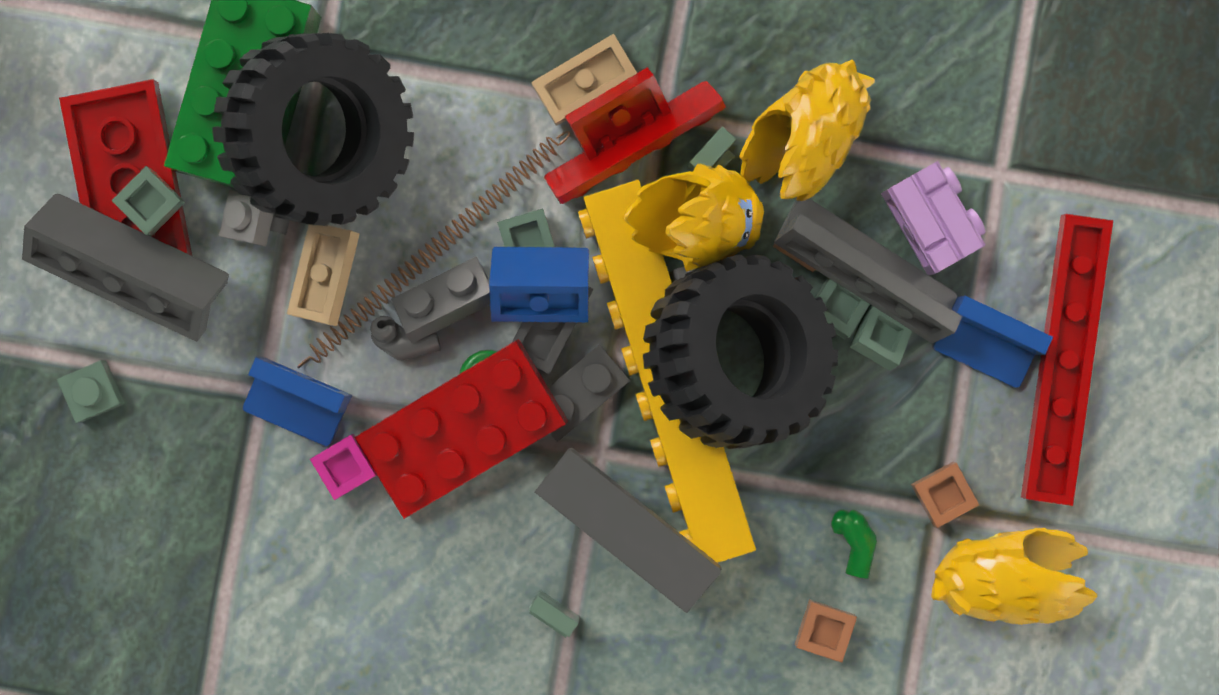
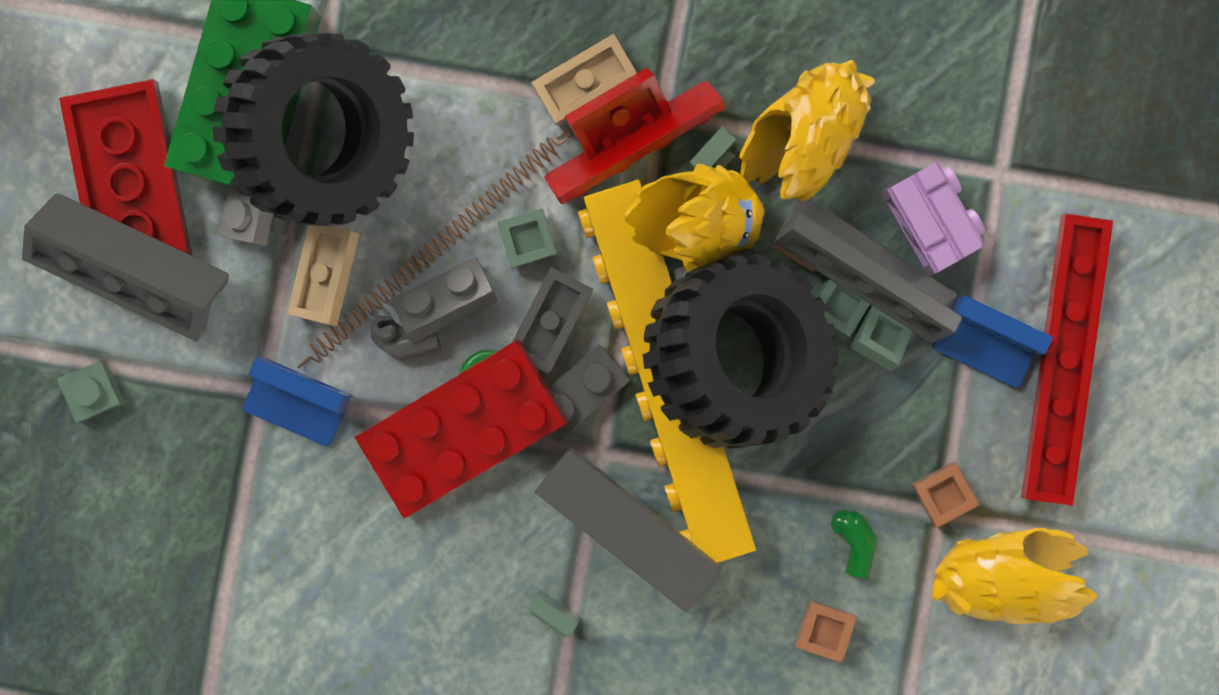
(148, 201): sand green plate -> none
(343, 467): dark pink plate -> none
(539, 284): blue panel -> none

